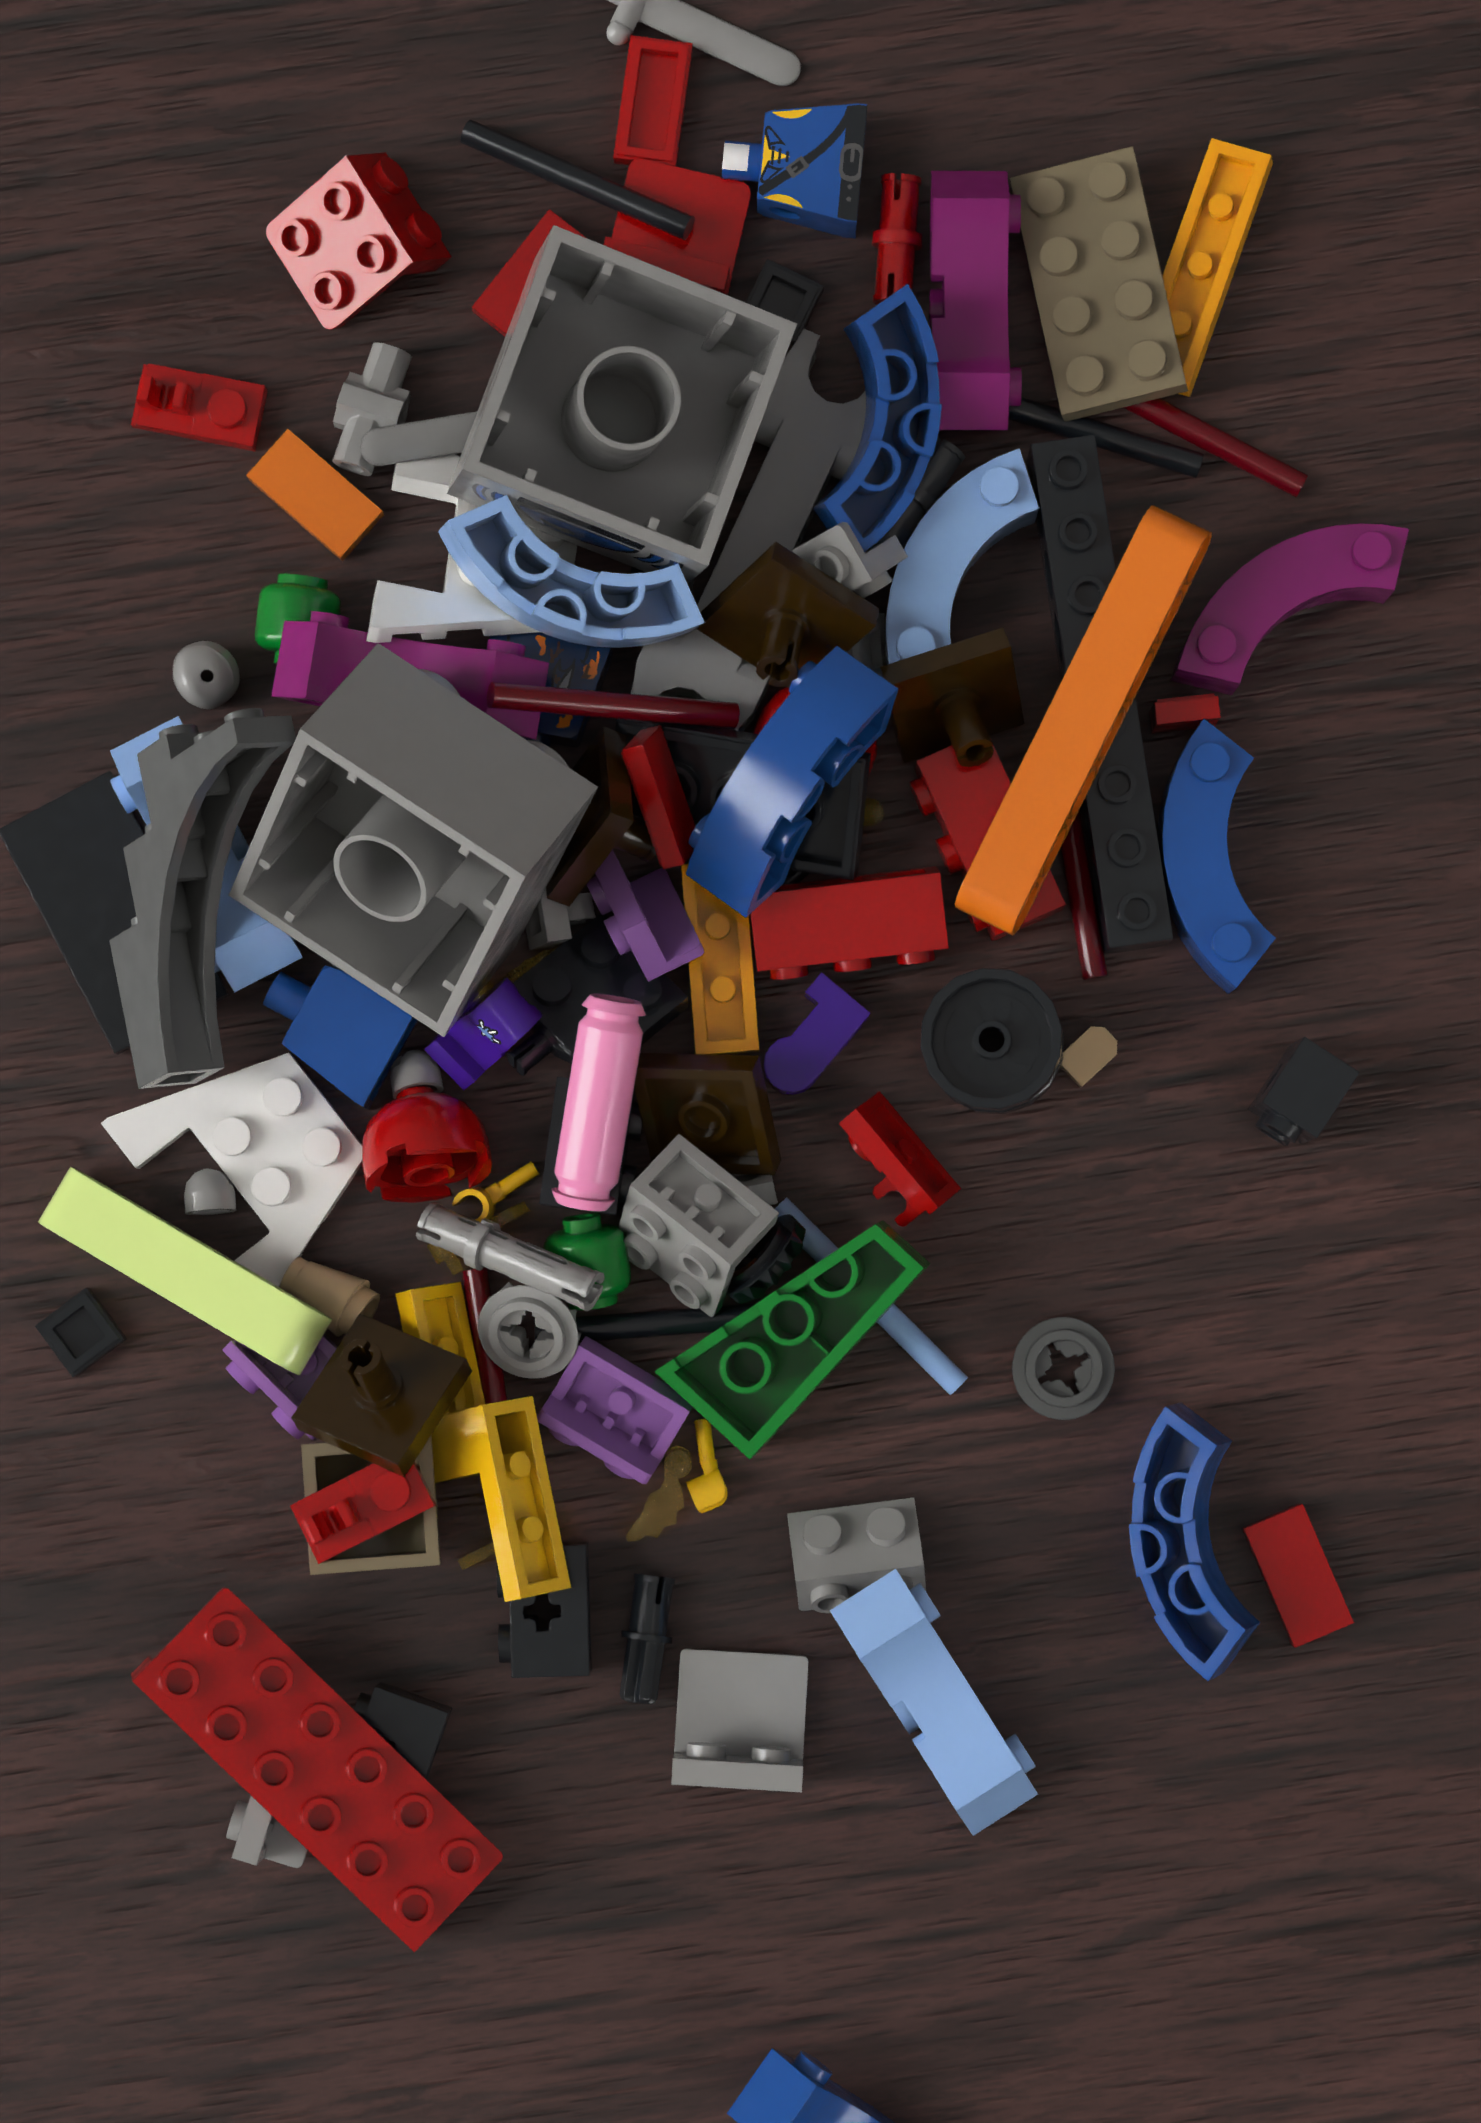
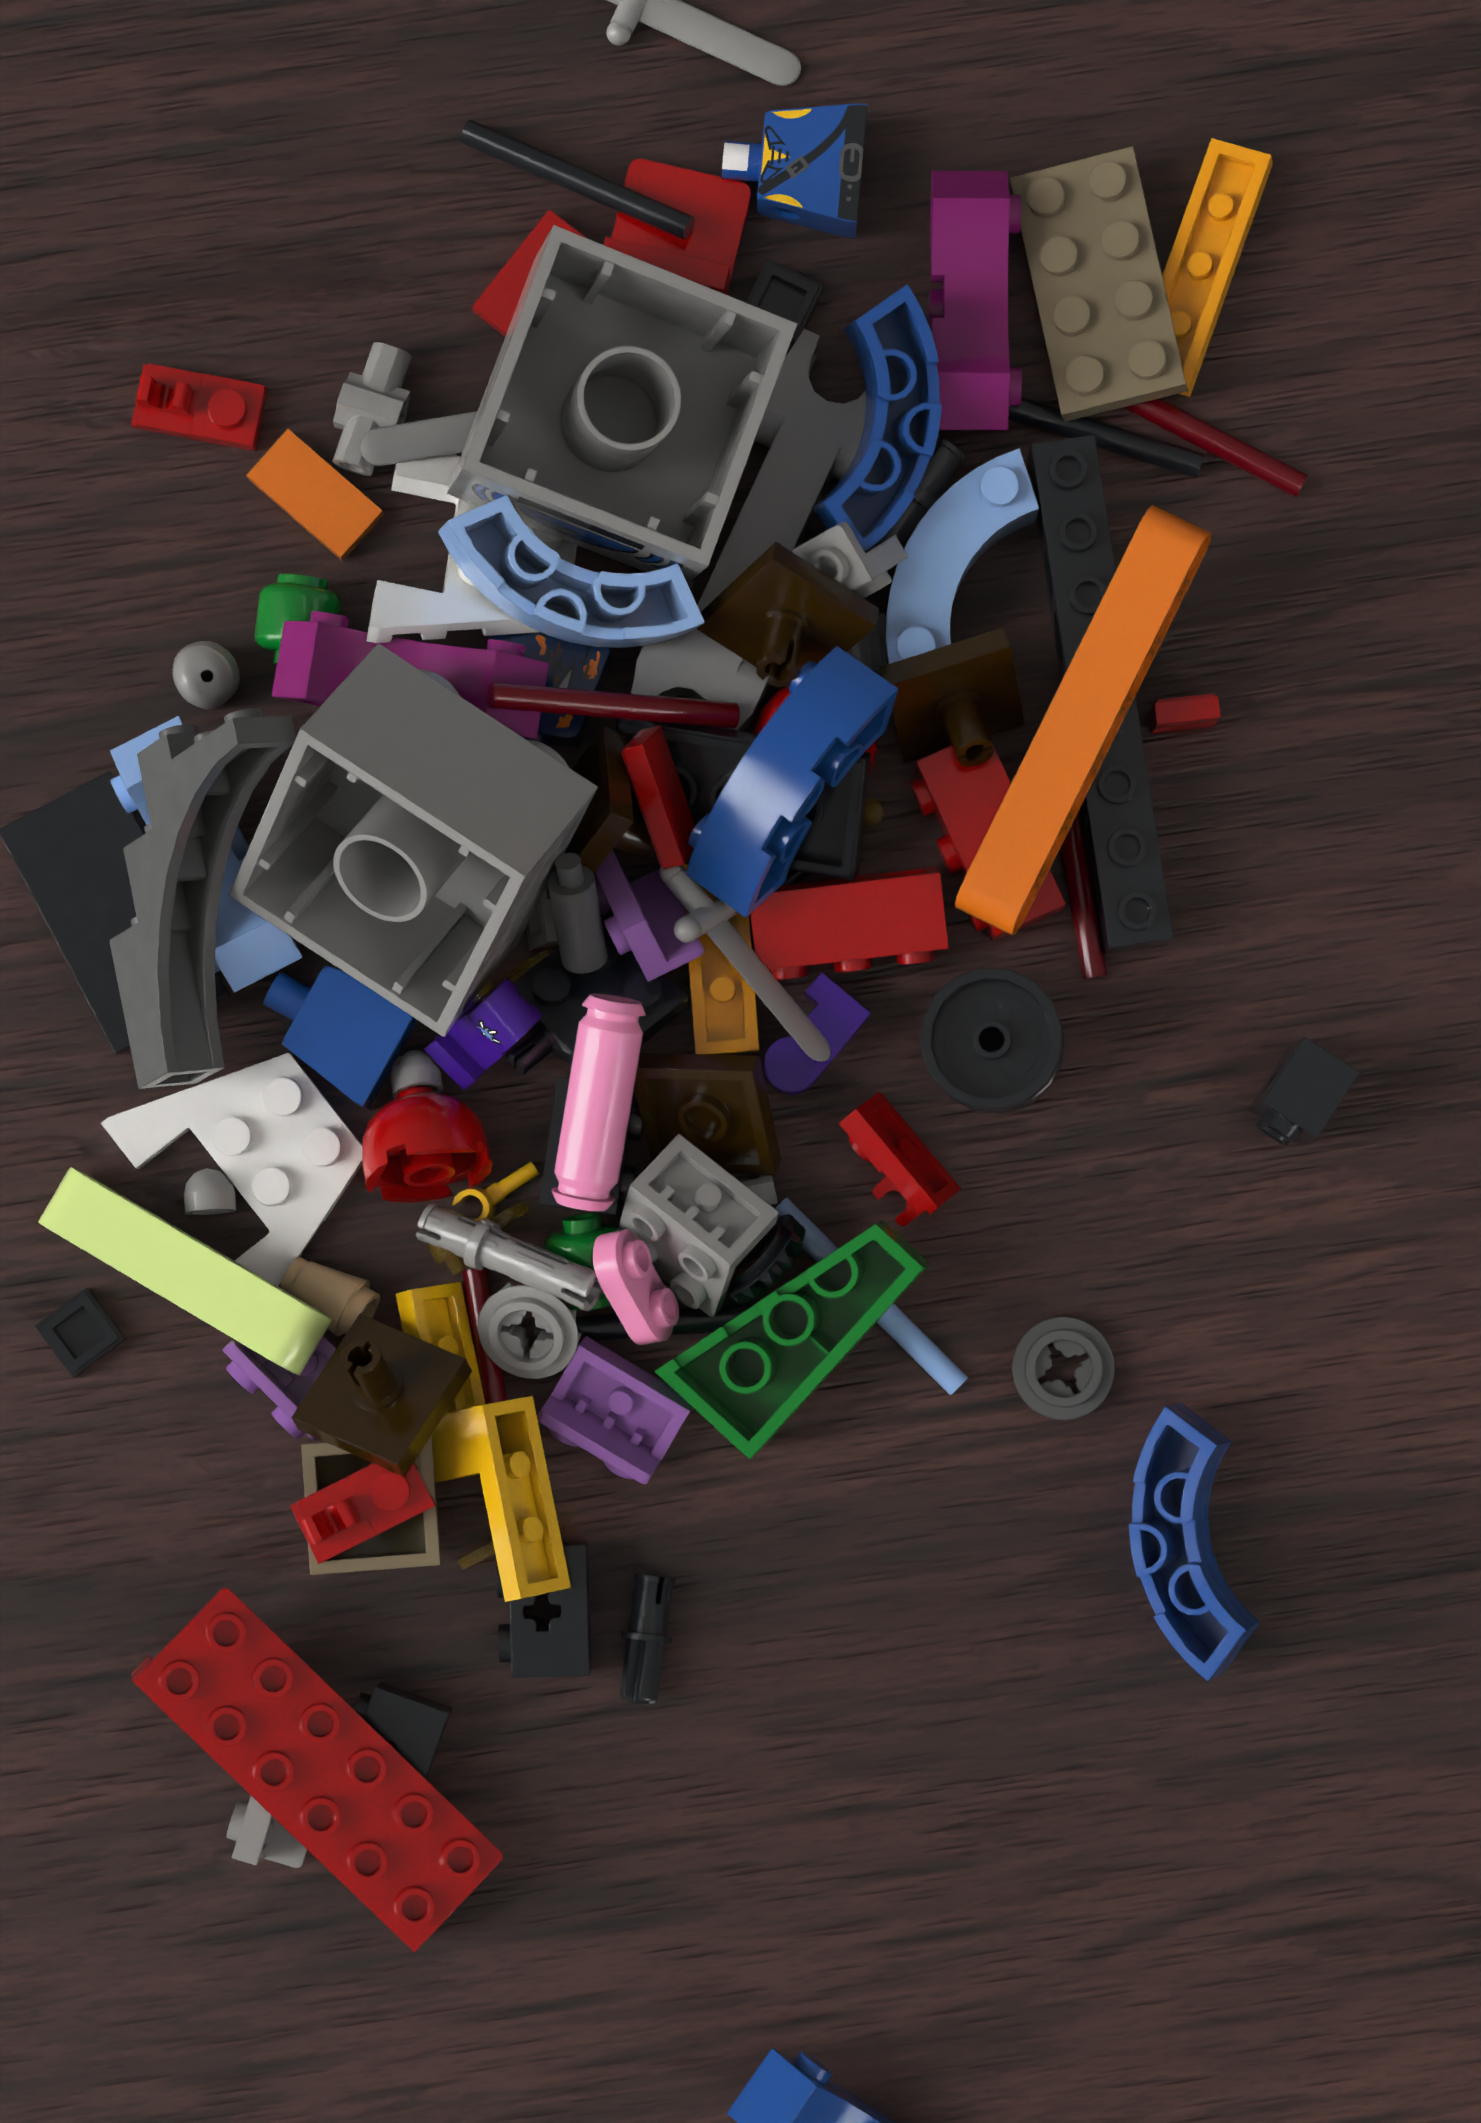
(355, 236): bracket -> none
(577, 915): none -> dark grey cylinder
(634, 1287): none -> bright pink plate
(653, 100): red tile -> none
(665, 1502): clear yellow piece -> none
(708, 1489): yellow hand -> none
(712, 918): none -> light grey sword
(740, 1720): light grey bracket -> none
(851, 1548): light grey bracket -> none
(896, 234): red pin -> none
(928, 1692): light blue brick -> none
(1089, 1054): tan piece -> none
(1196, 863): blue brick -> none
(1293, 575): magenta brick -> none
(1297, 1575): red tile -> none

